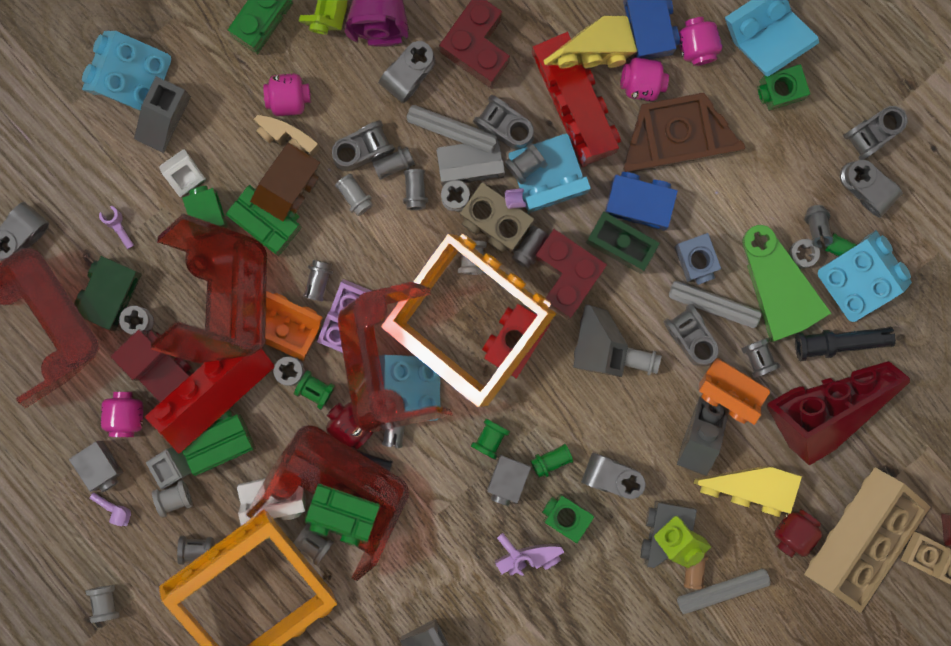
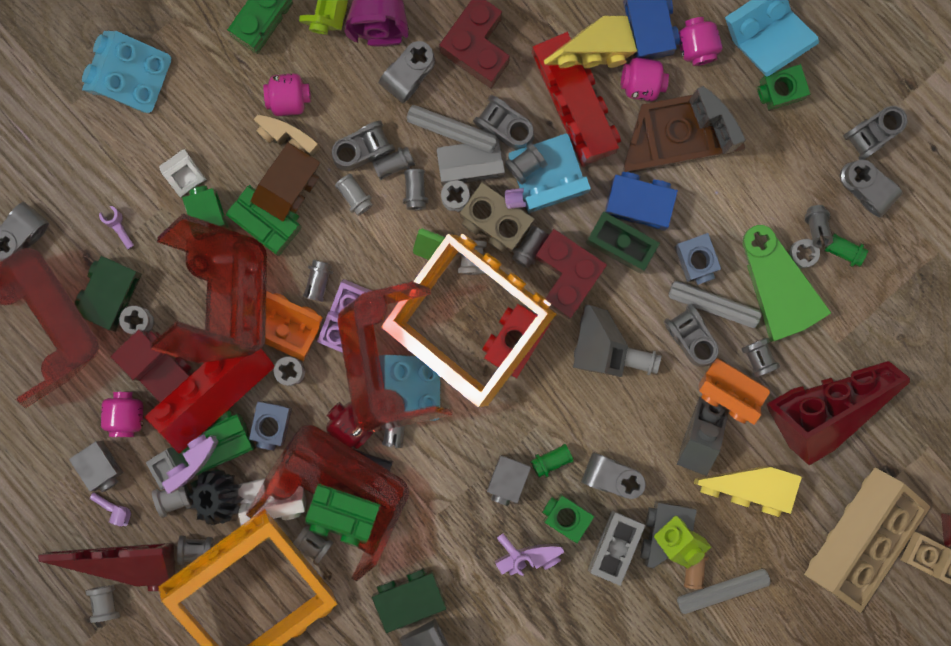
(132, 565): none -> dark red wedge
(160, 114): dark grey slope -> none
(197, 457): none -> lavender slope
(215, 497): none -> black gear
(280, 414): none -> sand blue brick
(314, 389): green bush -> none
(408, 600): none -> dark green brick
(426, 243): none -> bright green slope
(490, 439): green bush -> none
(616, 548): none -> light grey brick
(711, 111): none -> dark grey slope
(798, 533): dark red head -> none
(830, 343): black pin -> none
(865, 277): medium azure bracket -> none

